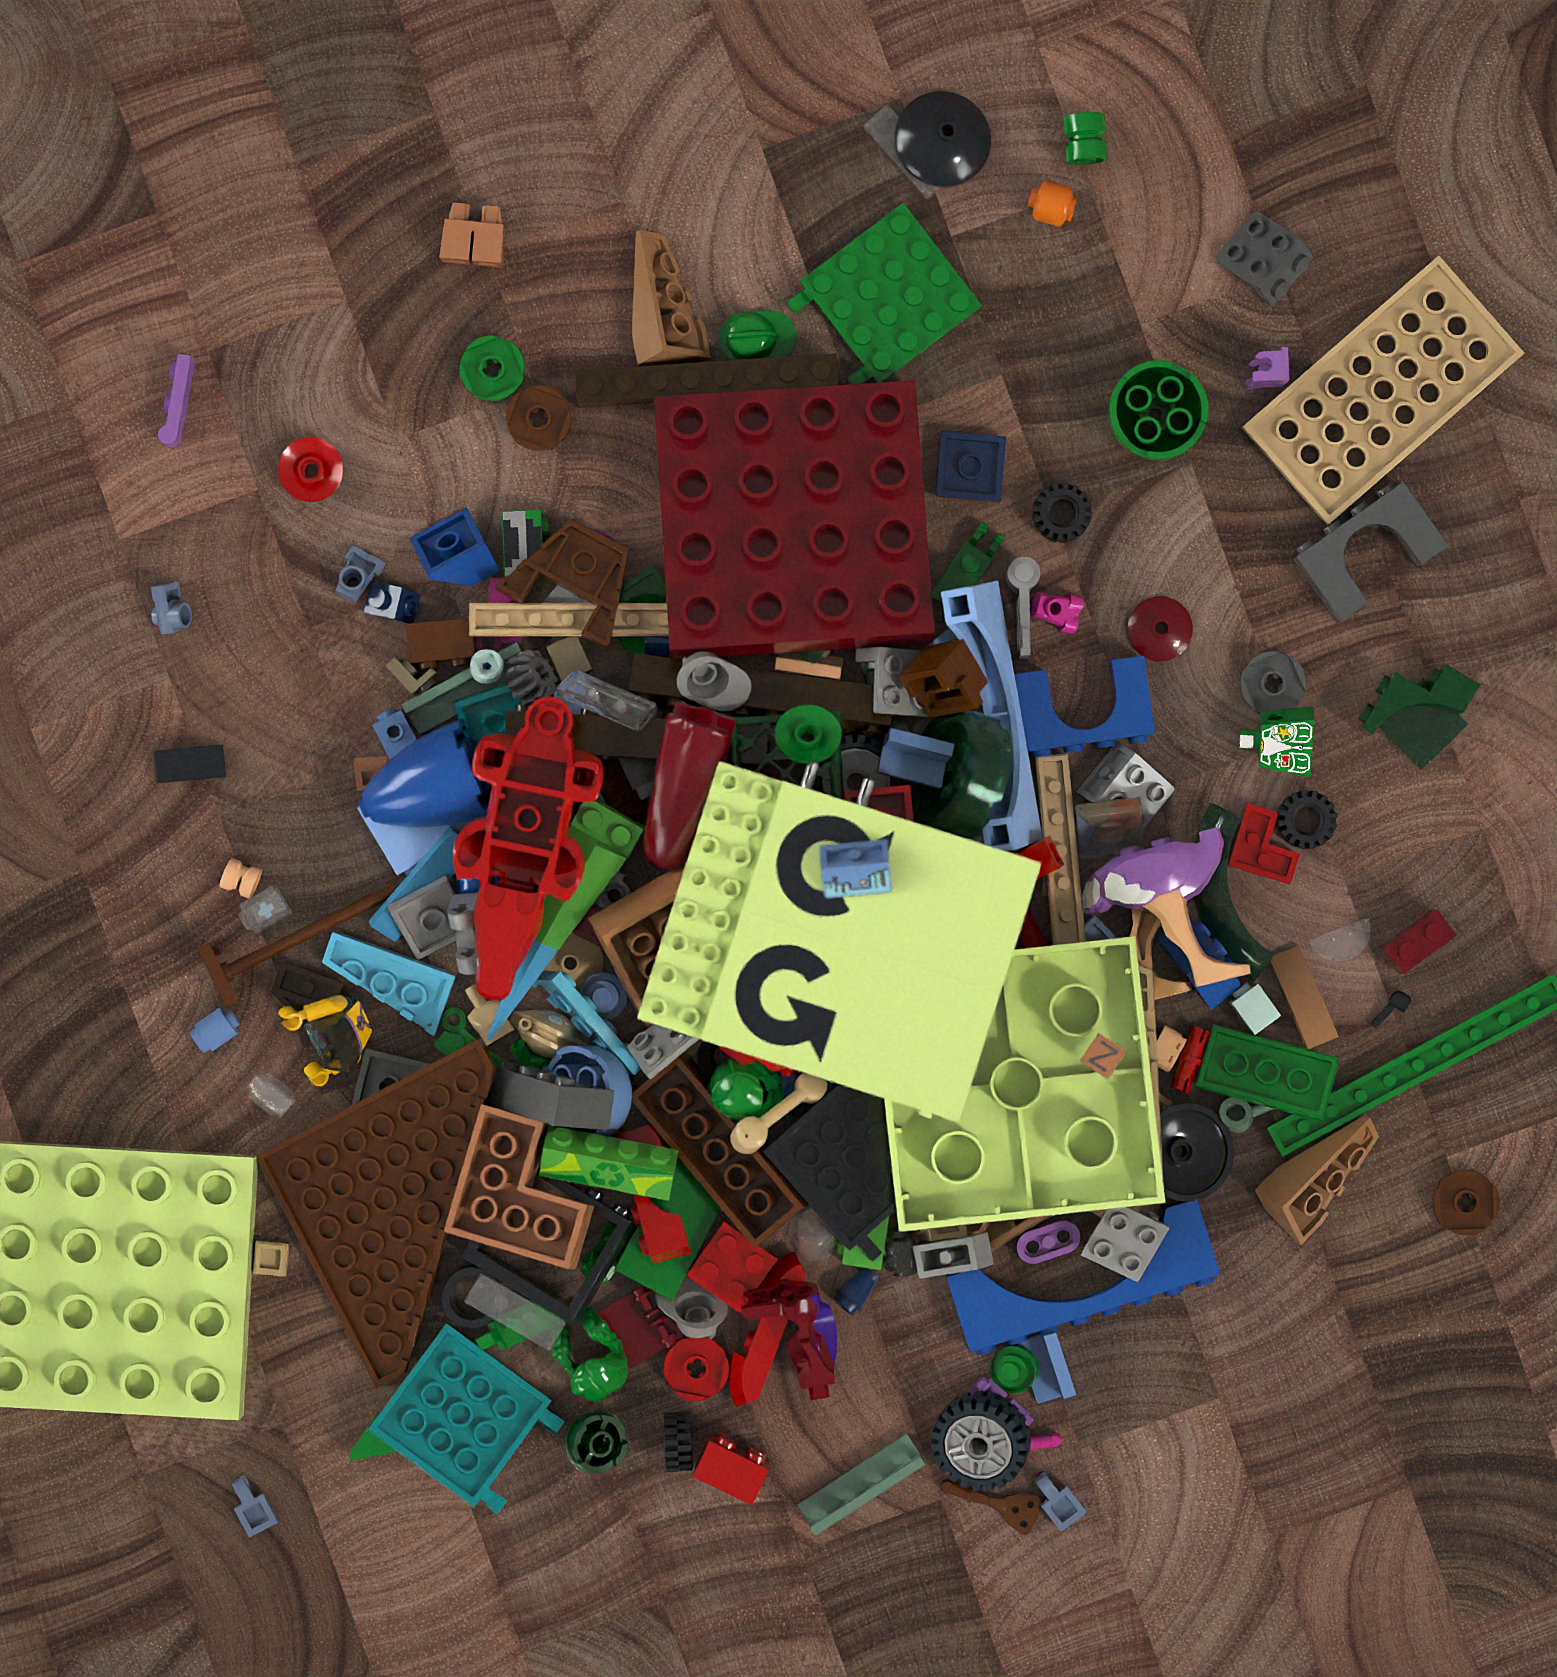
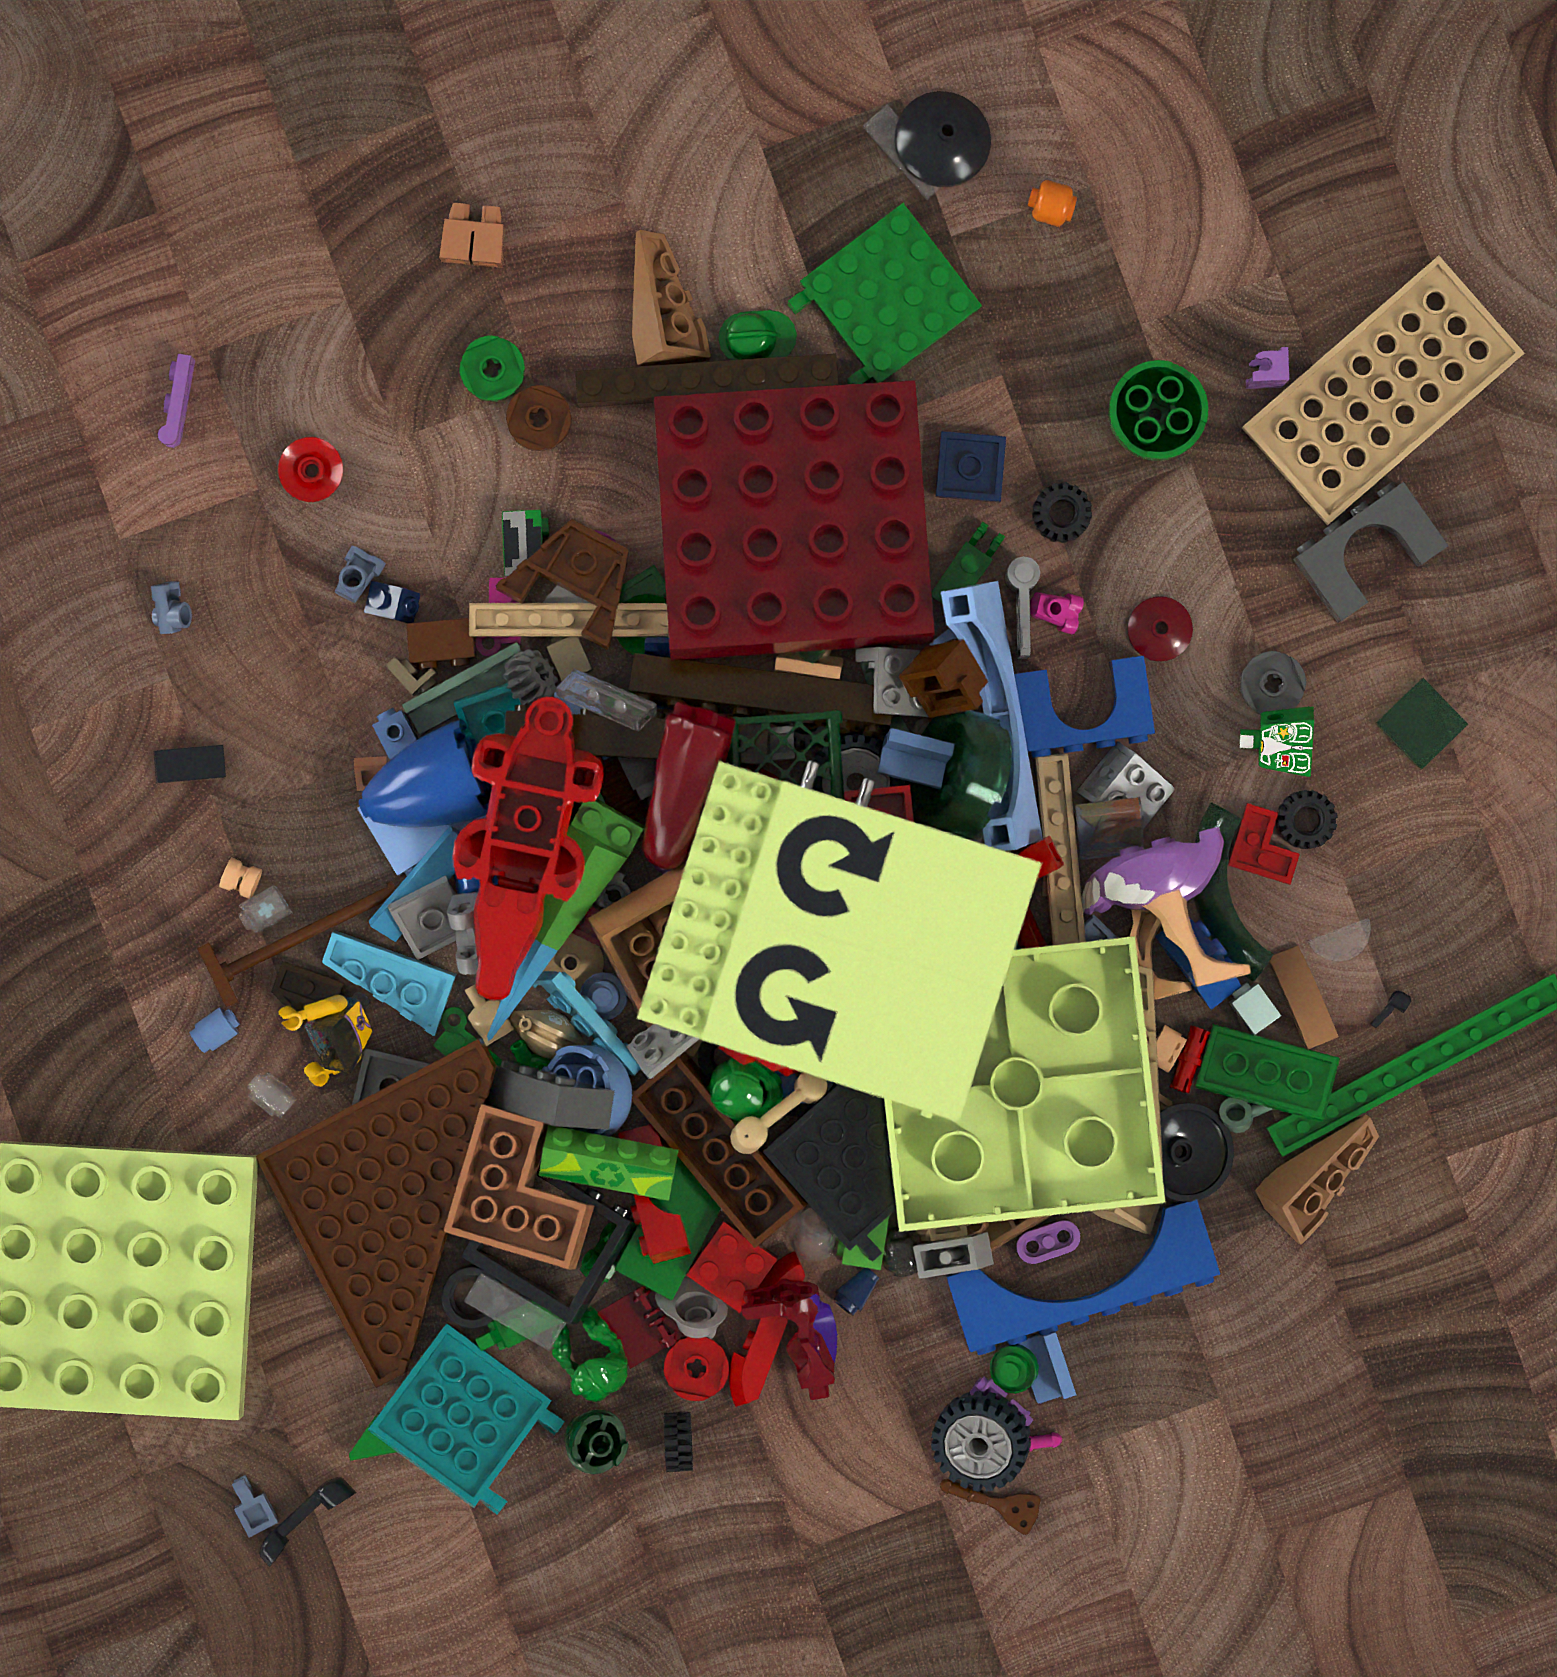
(271, 1258): tan tile -> none
(329, 1494): none -> black piece
(455, 551): blue slope -> none
(486, 666): light aqua tile -> none
(713, 681): light grey piece -> none
(732, 1467): red brick -> none
(812, 723): green dish -> none
(855, 868): medium blue panel -> none
(861, 1483): sand green fence -> none
(1060, 1504): sand blue plate -> none
(1085, 134): green wheel -> none
(1103, 1056): nougat tile -> none
(1125, 1241): light grey hinge -> none
(1265, 257): dark grey bracket -> none
(1418, 941): dark red brick -> none
(1446, 689): dark green arch -> none
(1478, 1188): reddish brown plate -> none

